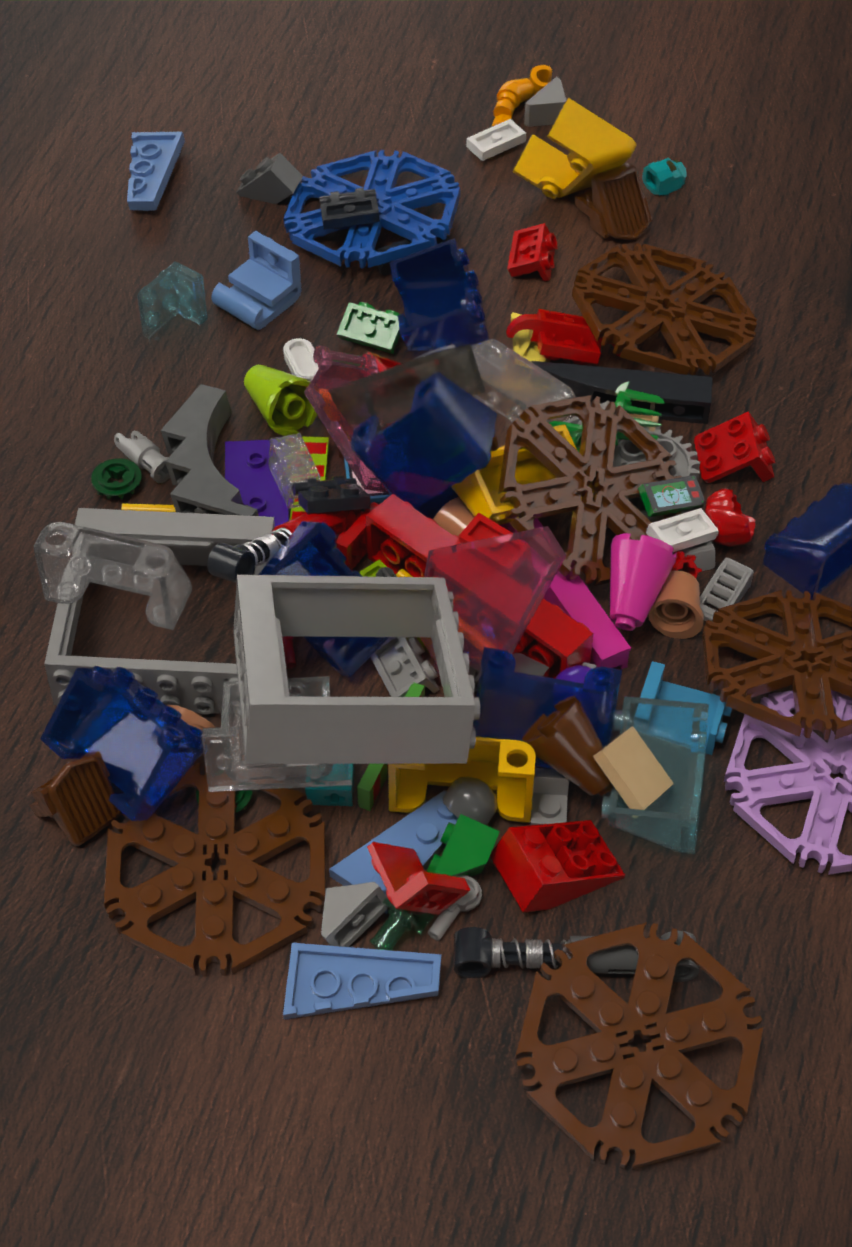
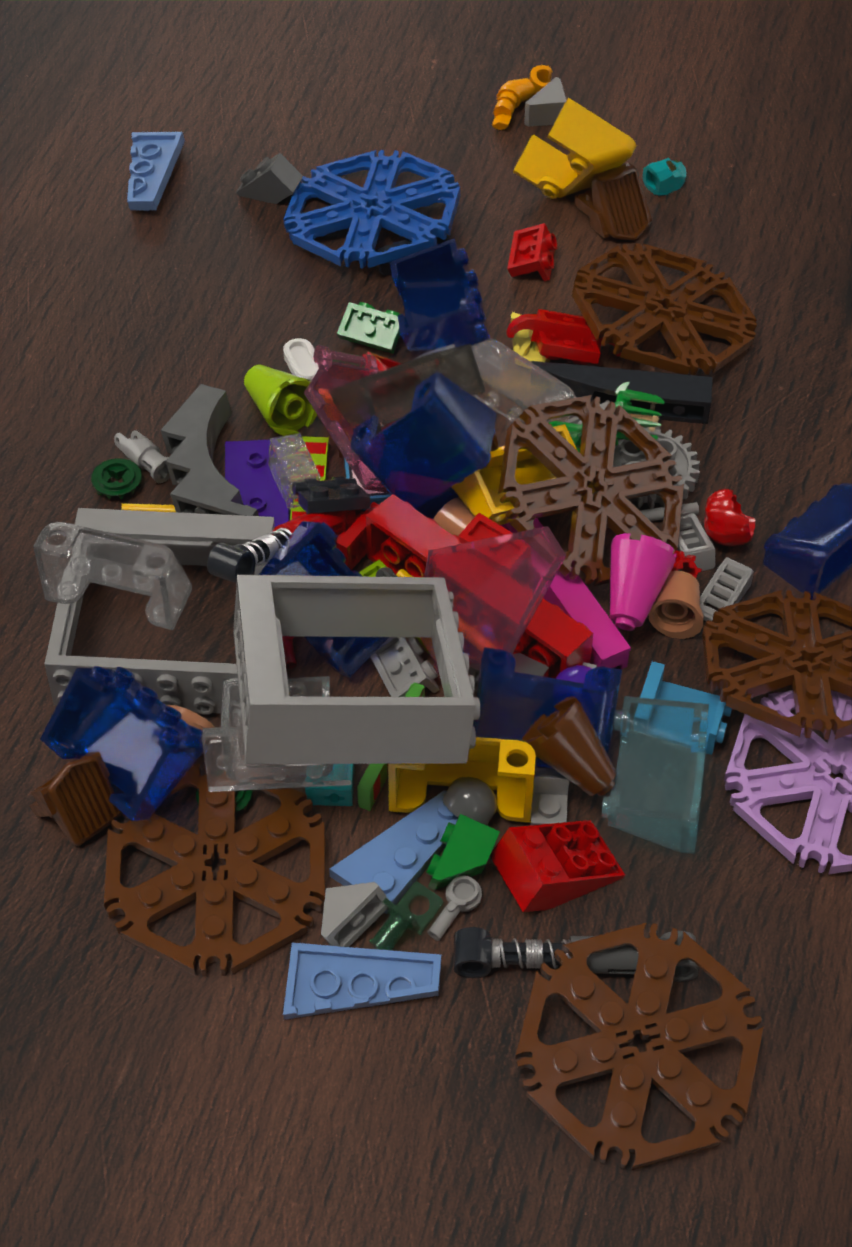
(172, 293): clear light blue bracket -> none
(262, 284): medium blue piece -> none
(349, 208): black plate -> none
(410, 885): red bracket -> none
(496, 139): white plate -> none
(633, 770): tan tile -> none
(672, 496): tile -> none
(684, 529): white plate -> none
(734, 447): red bracket -> none

